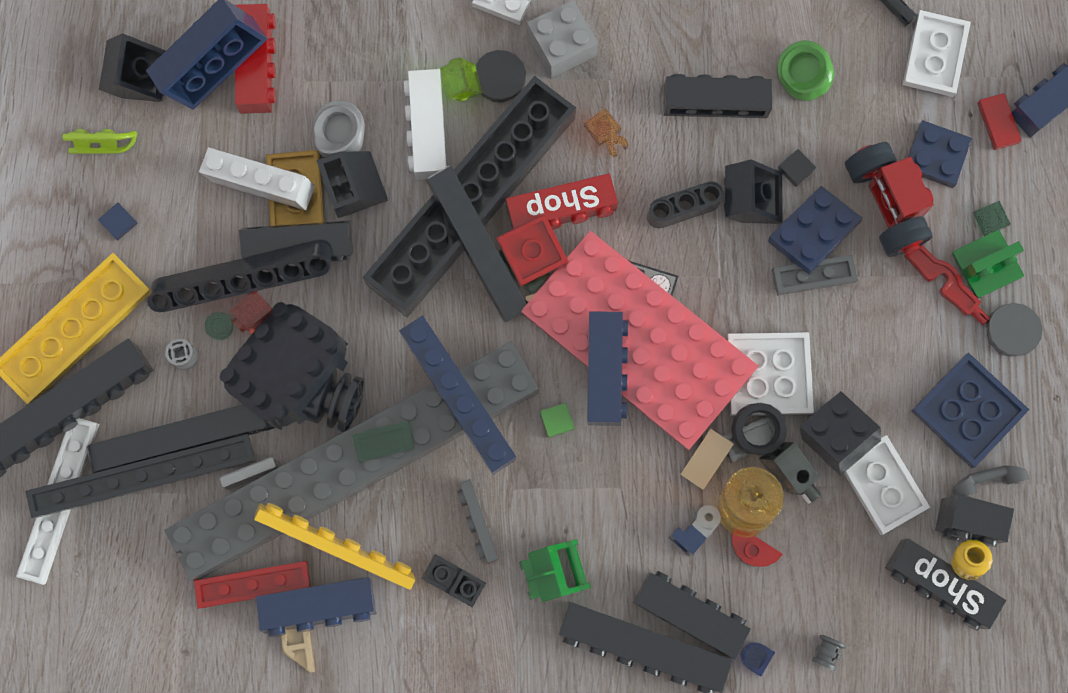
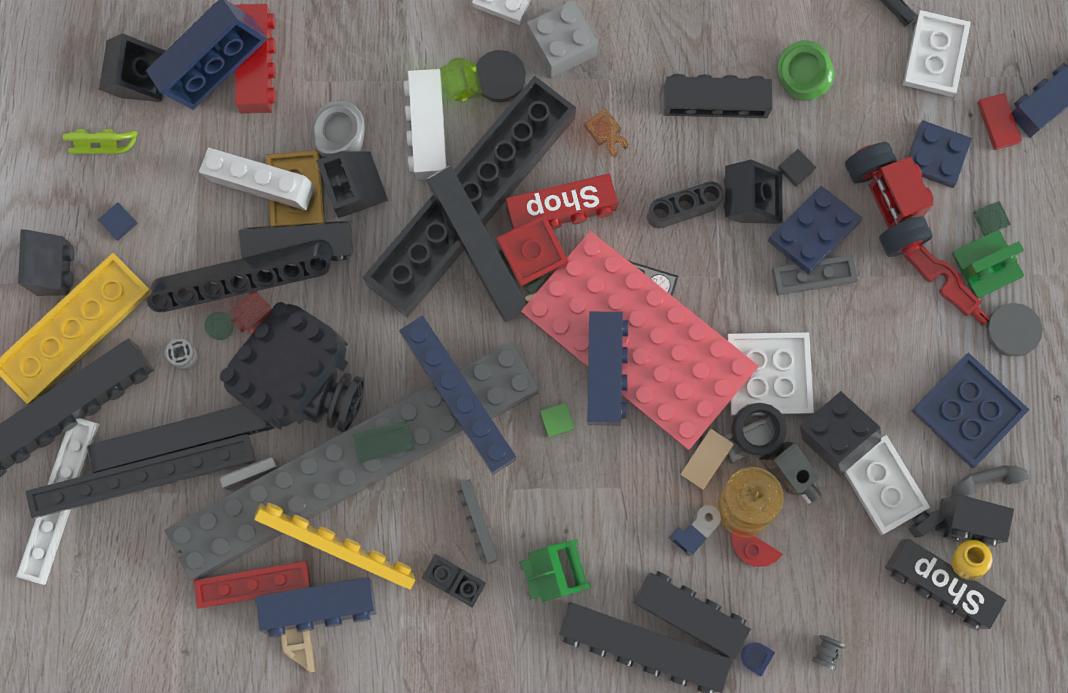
(45, 263): none -> black slope
(925, 522): none -> black plate

